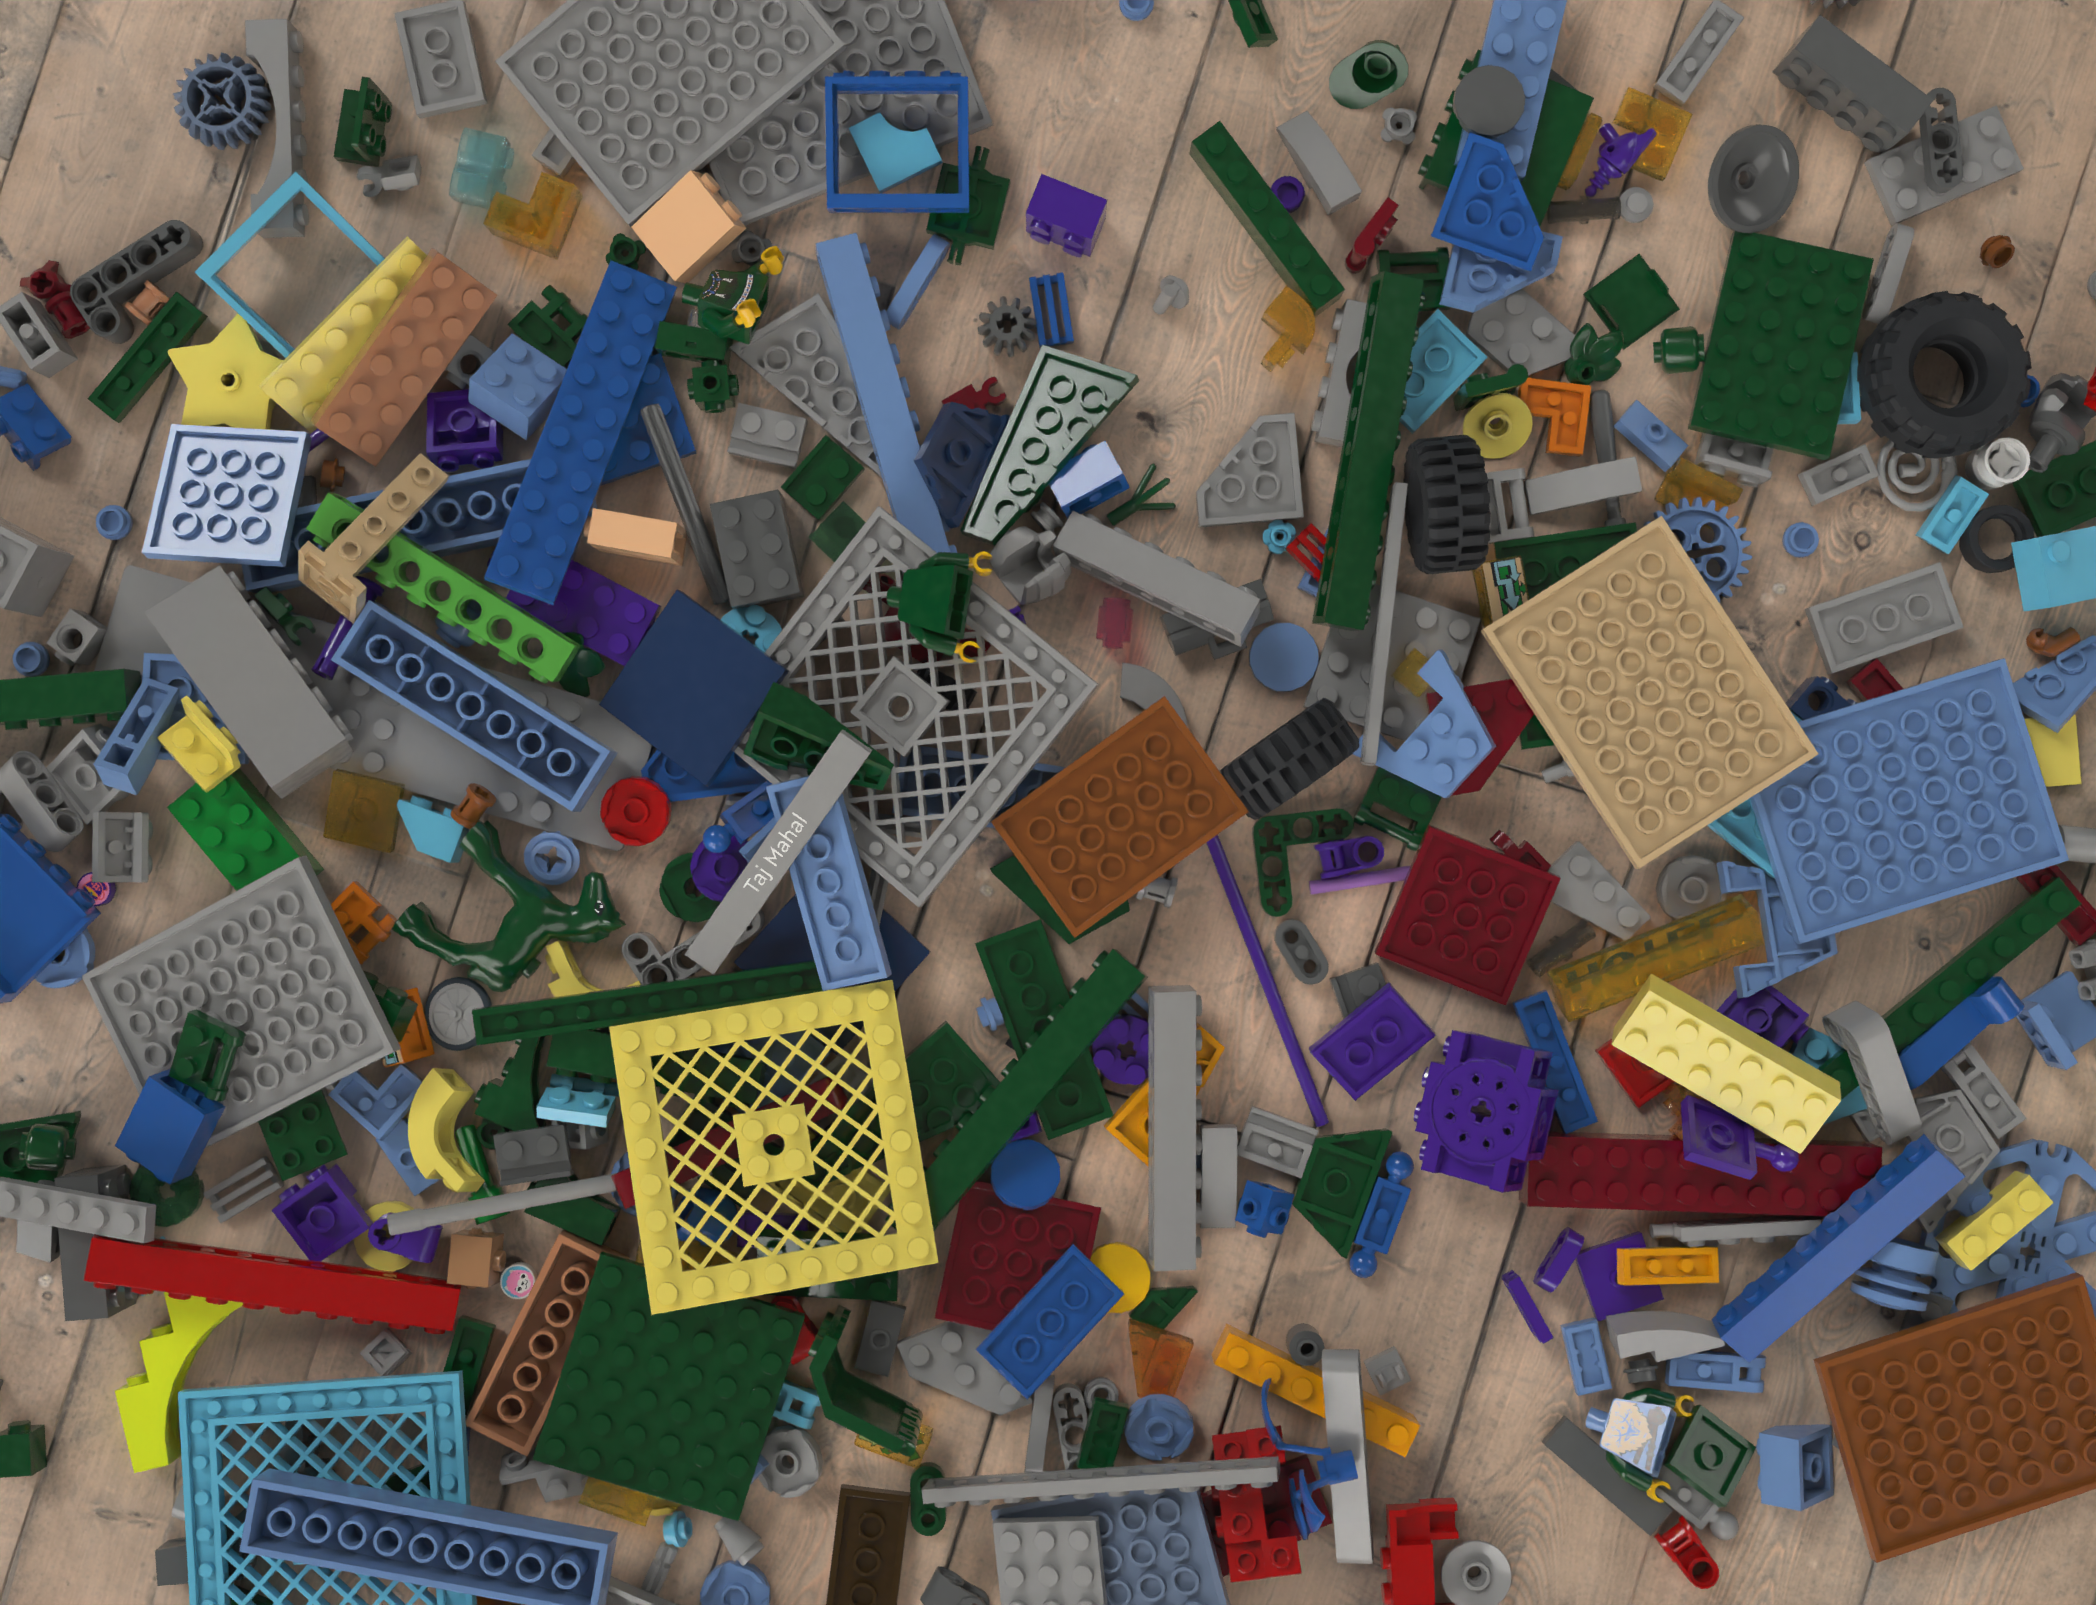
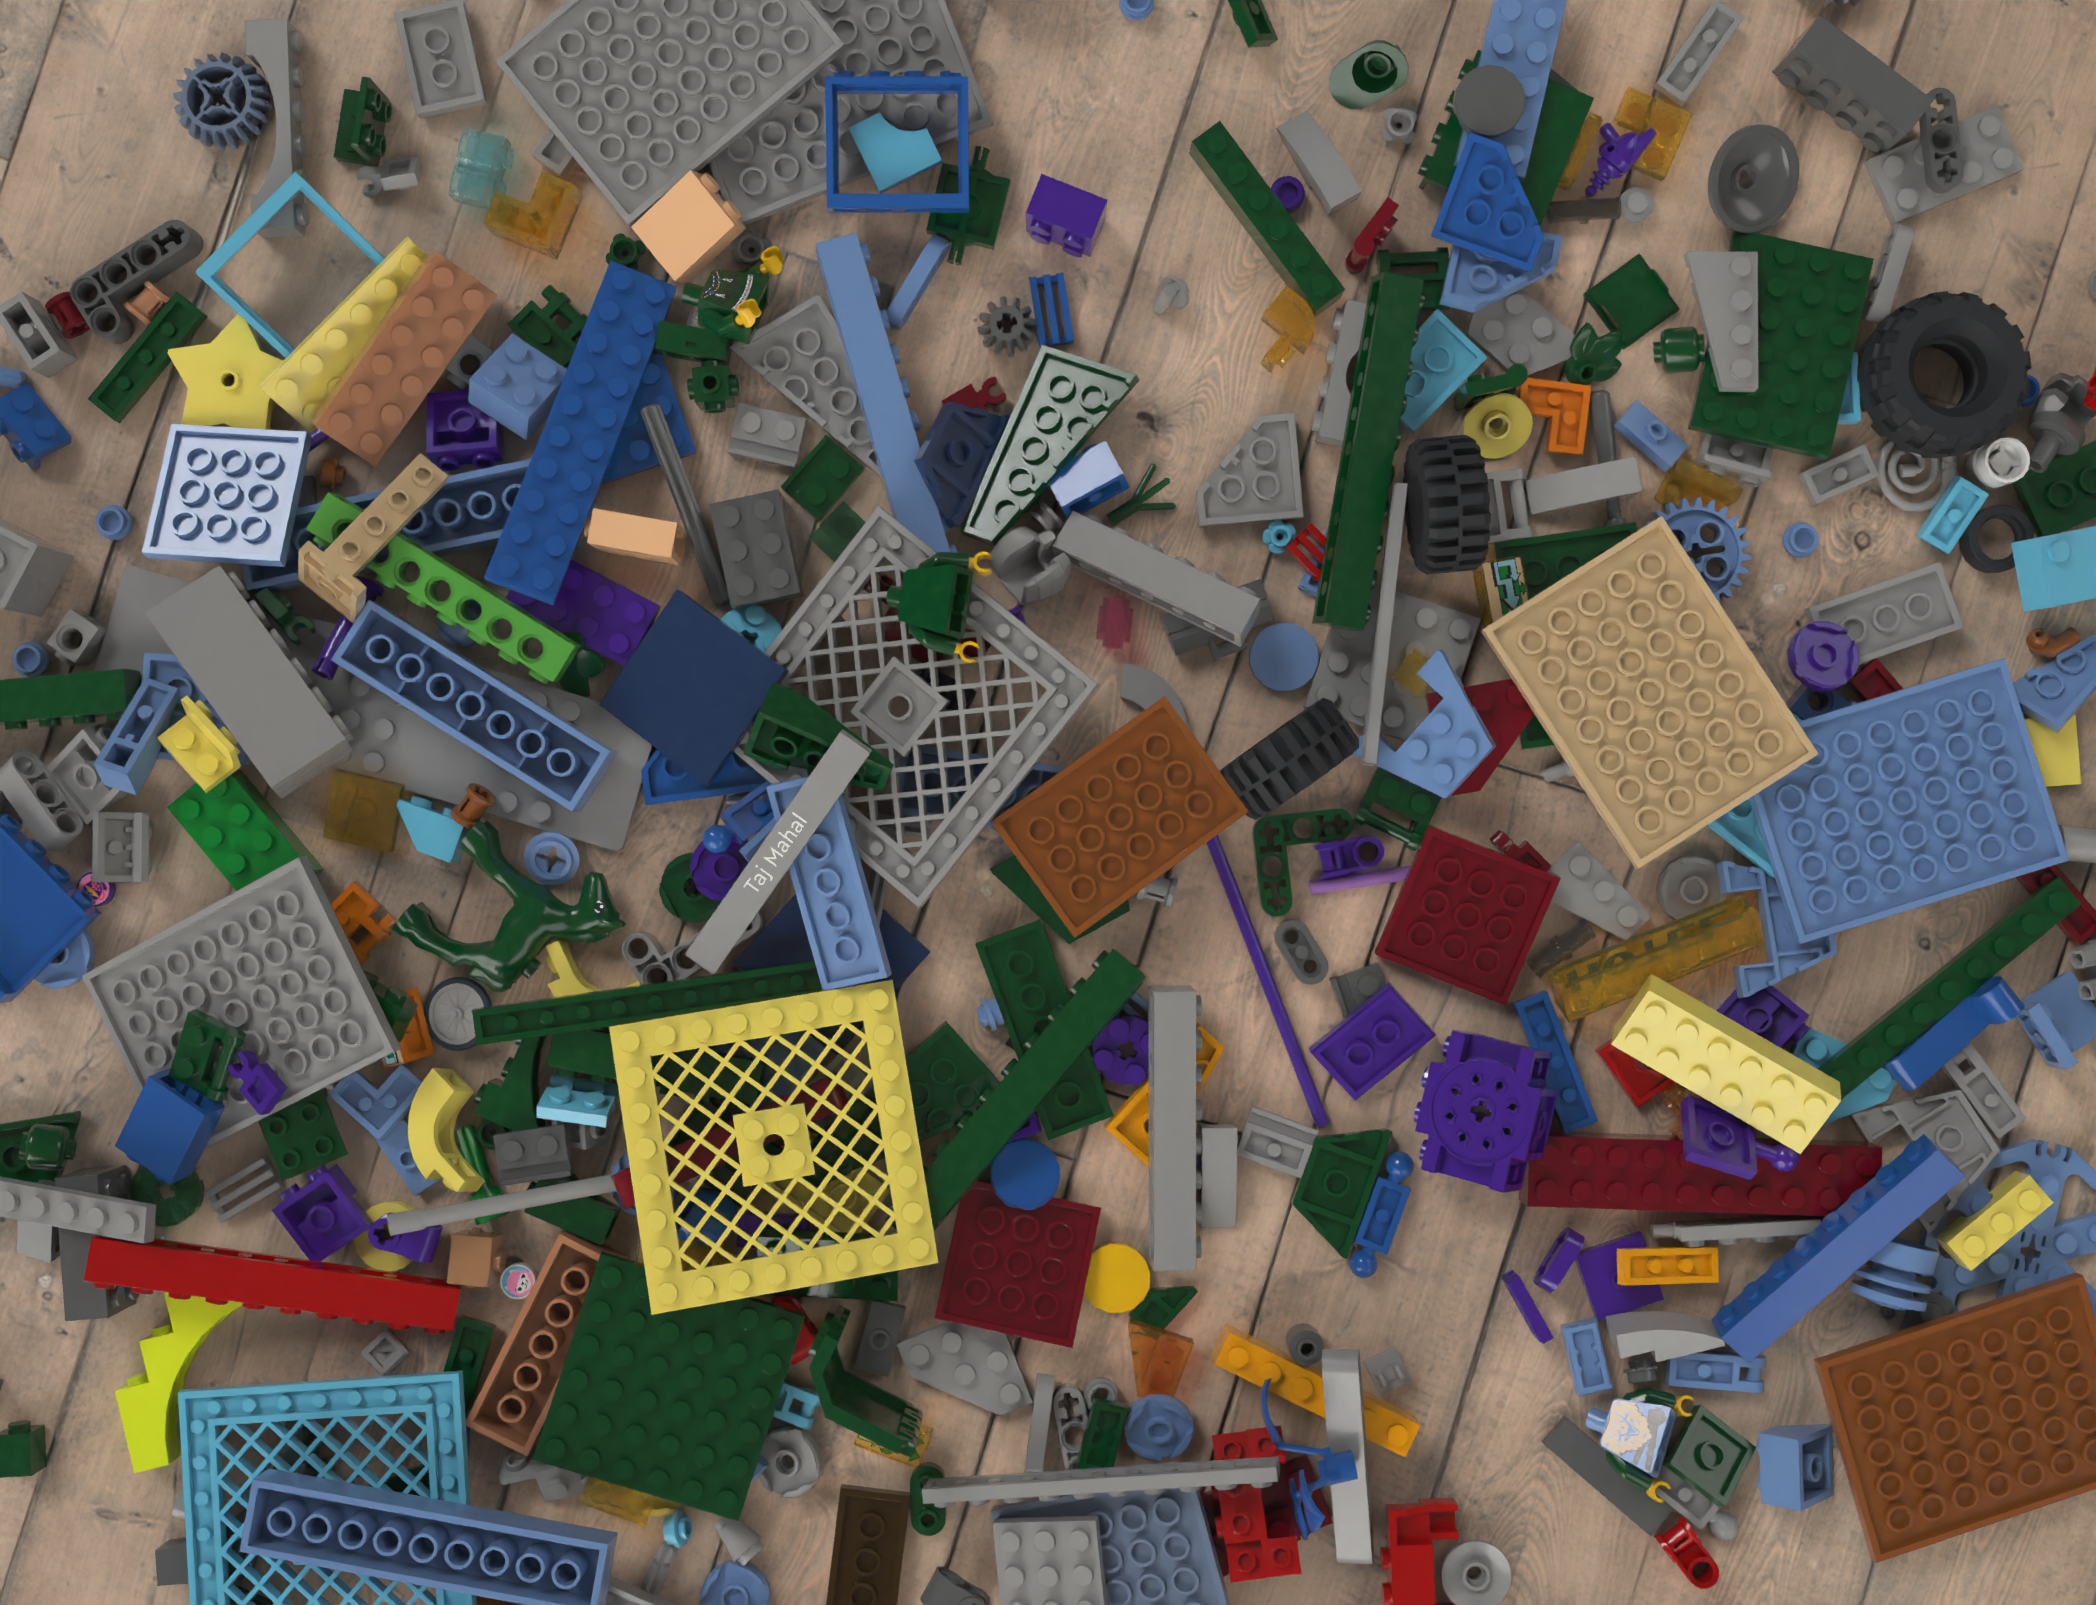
(45, 282): dark red piece -> none
(261, 1083): none -> dark purple plate
(636, 811): red tile -> none
(1049, 1321): blue tile -> none
(1264, 1208): blue brick -> none
(1729, 314): none -> light grey wing
(1823, 656): none -> dark purple tile
(1876, 1069): light grey beam -> none
(1997, 251): dark orange plate -> none

